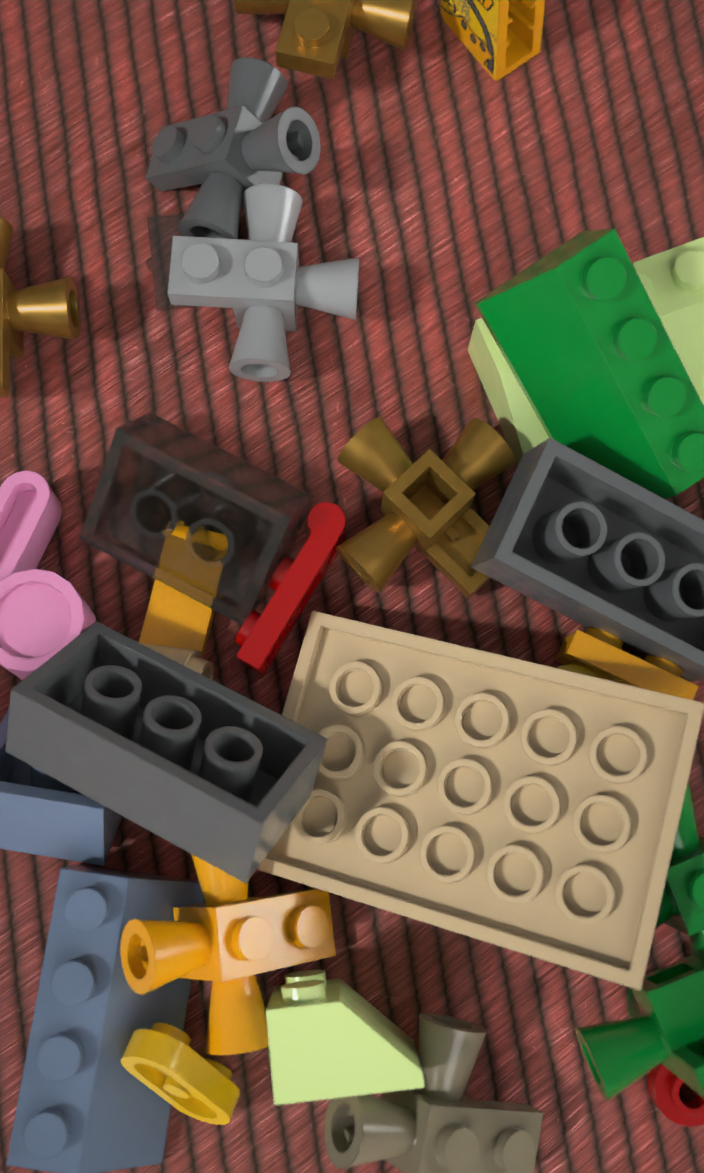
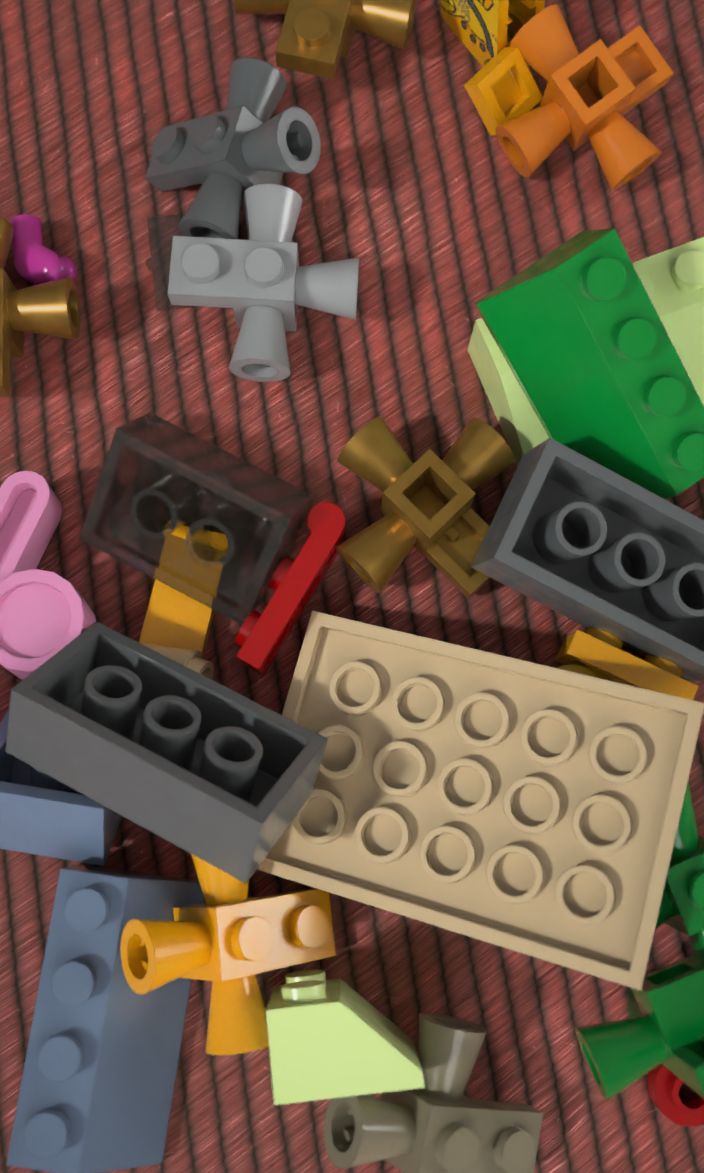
(34, 260): none -> dark pink arm
(180, 1075): yellow plate -> none
(503, 89): none -> light orange plate
(585, 98): none -> orange brick

